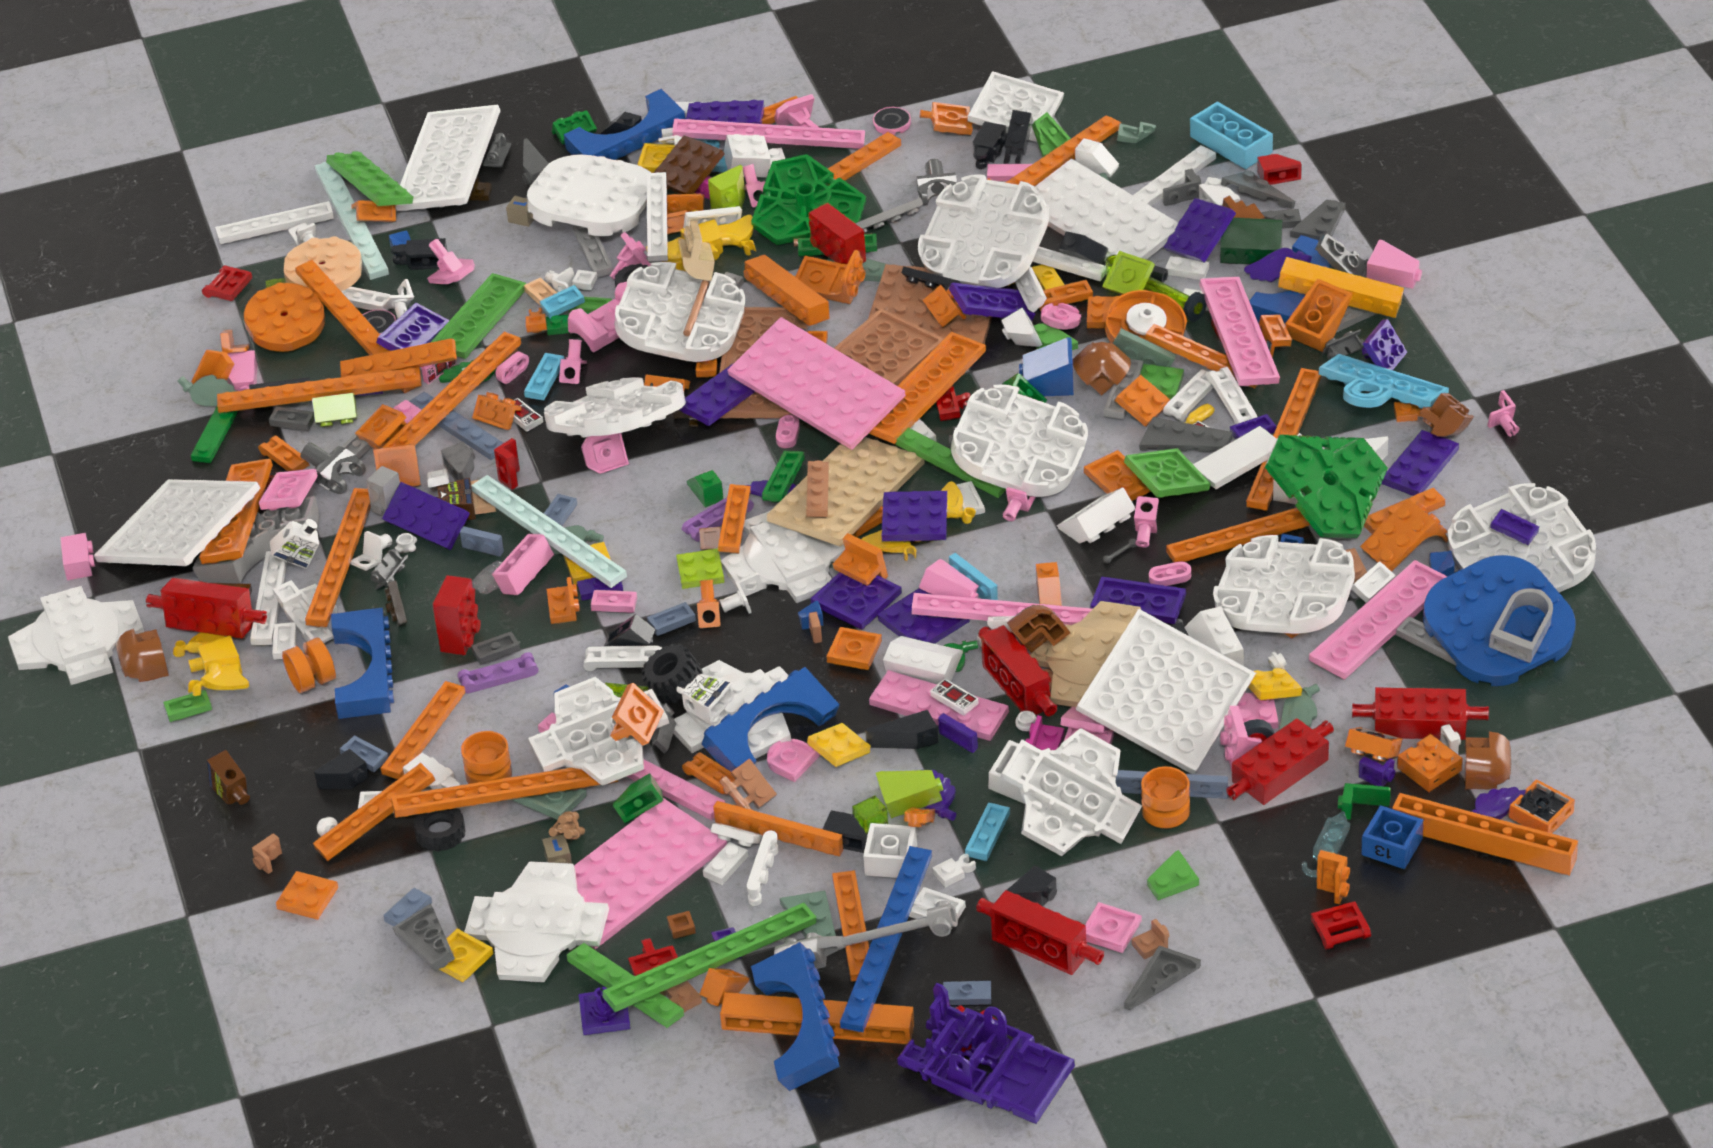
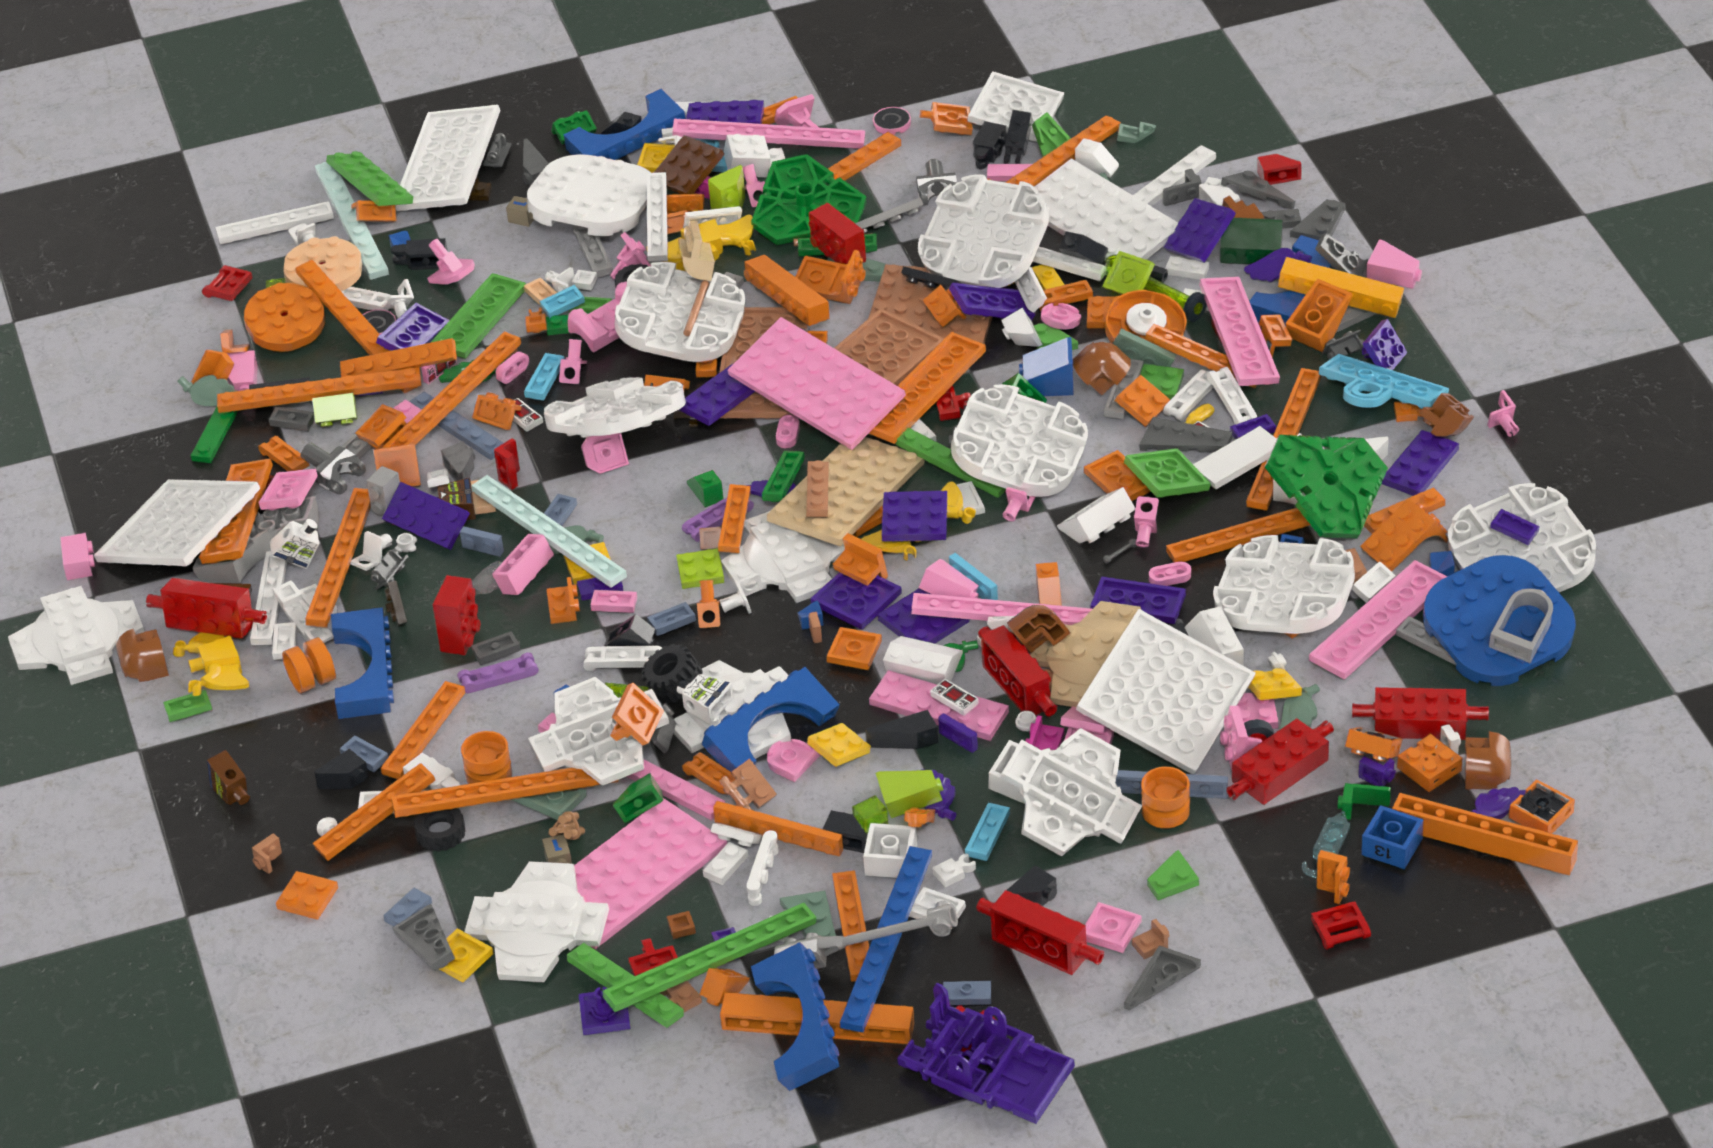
(1231, 135): medium azure brick -> none

